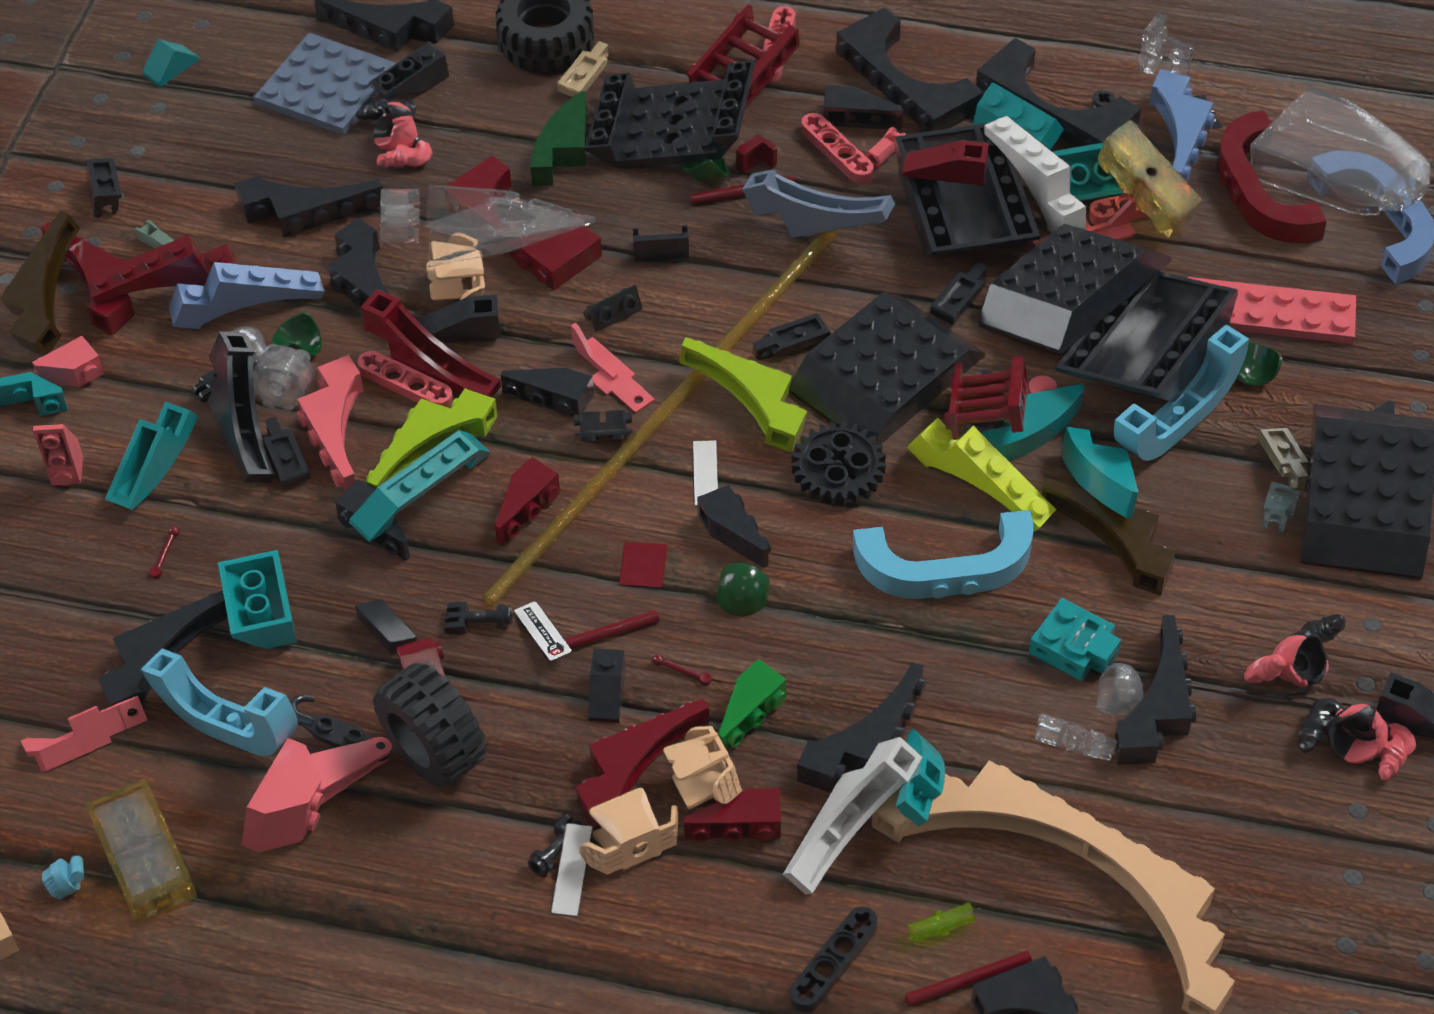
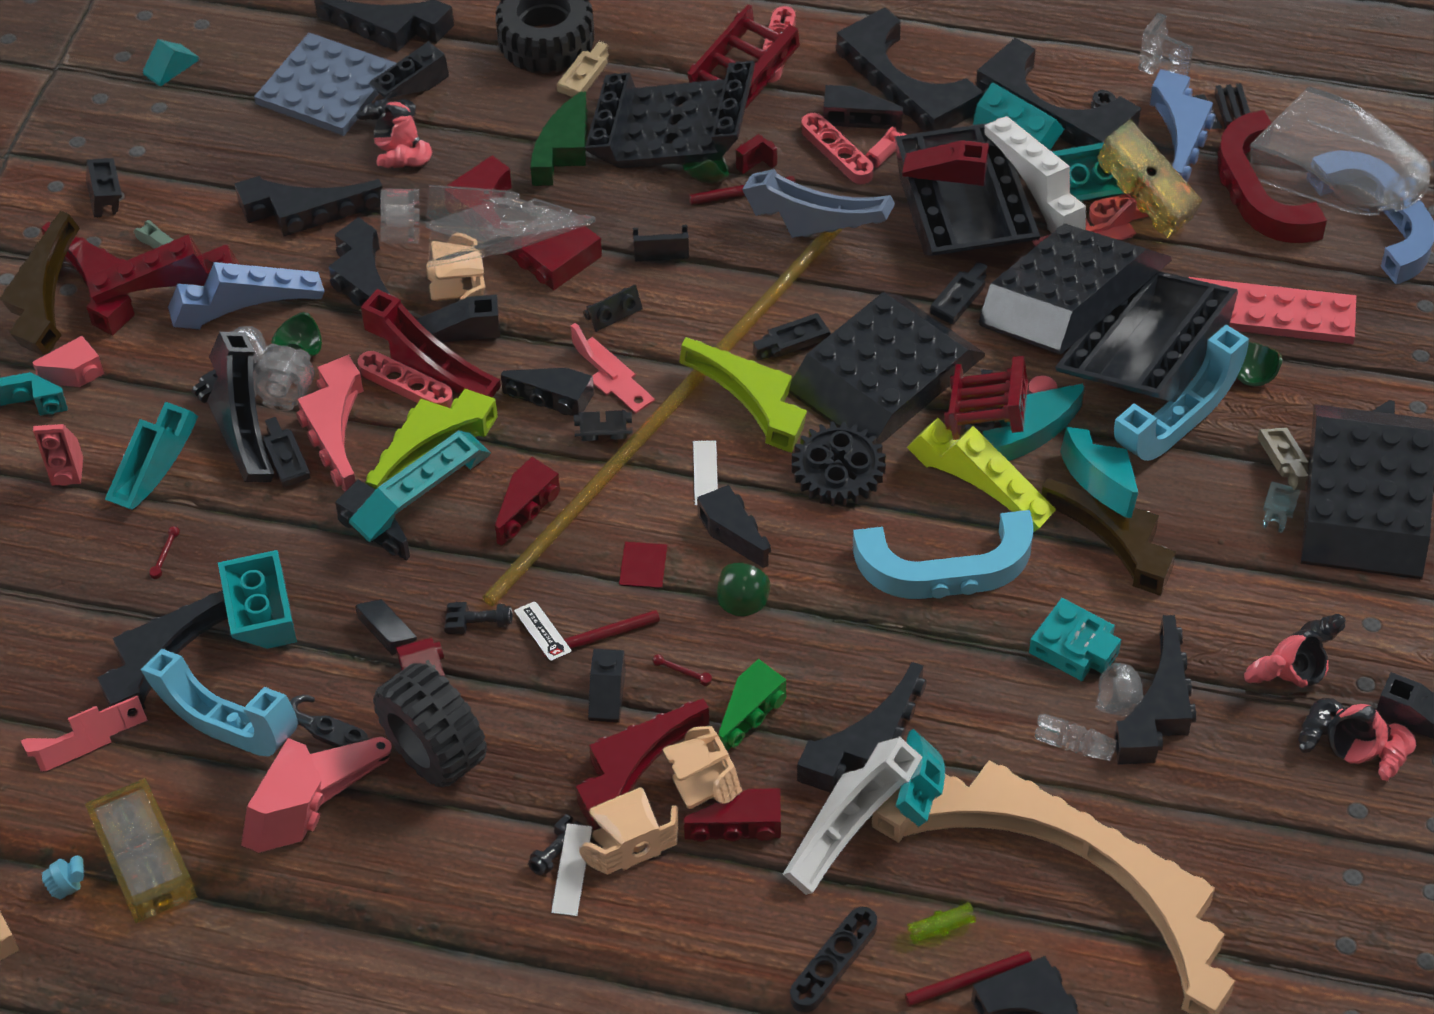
(1231, 92): none -> black tile

